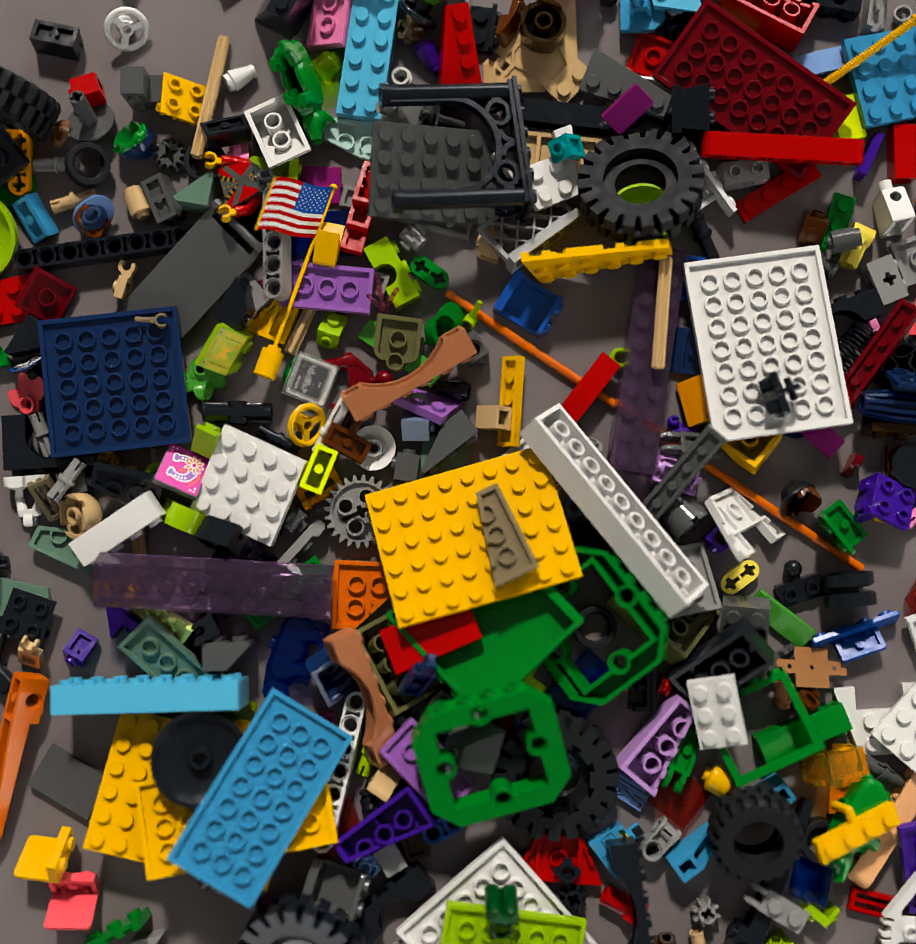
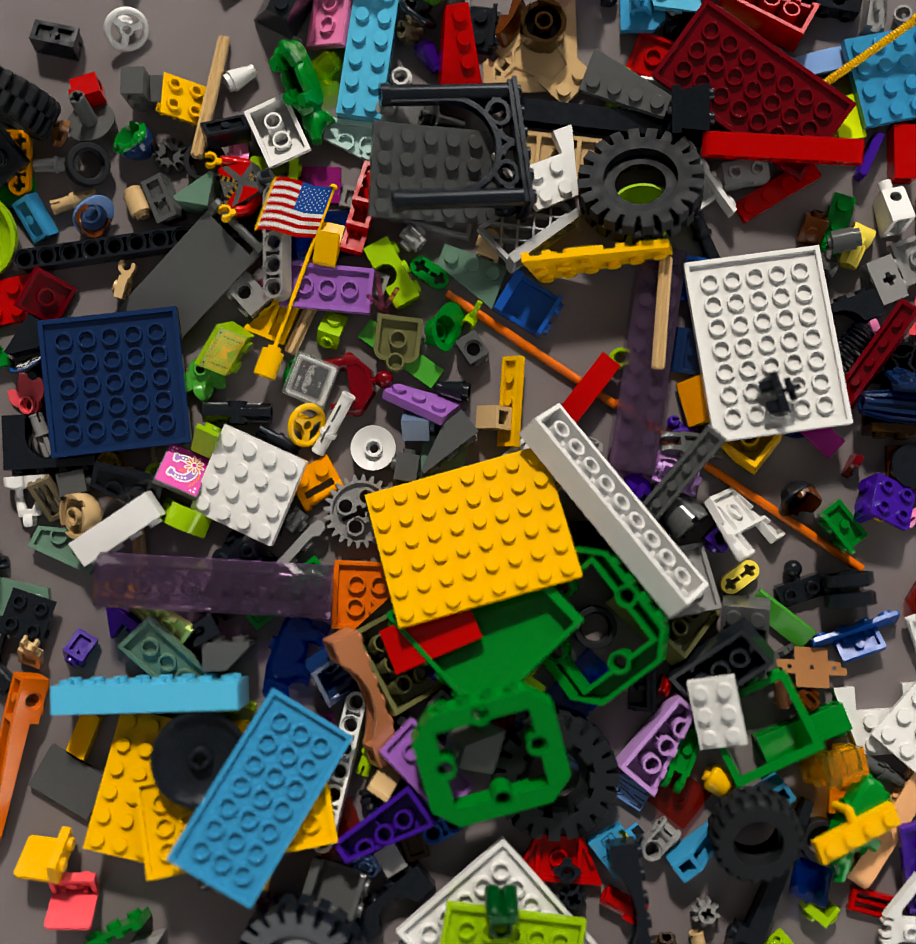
(66, 479): light grey pin -> none
(84, 735): none -> yellow slope
(152, 320): dark tan hand -> none
(221, 535): black hinge -> none
(237, 305): black slope -> none
(318, 469): neon yellow brick -> none
(347, 441): reddish brown plate -> none
(418, 677): dark blue hinge -> none
(450, 350): nougat arch -> none
(476, 274): none -> sand green wing
(505, 542): dark tan wing -> none
(566, 147): teal bracket -> none
(571, 514): medium blue plate -> none
(627, 108): magenta slope -> none
(639, 485): none -> dark purple piece
(778, 908): light grey hinge -> none

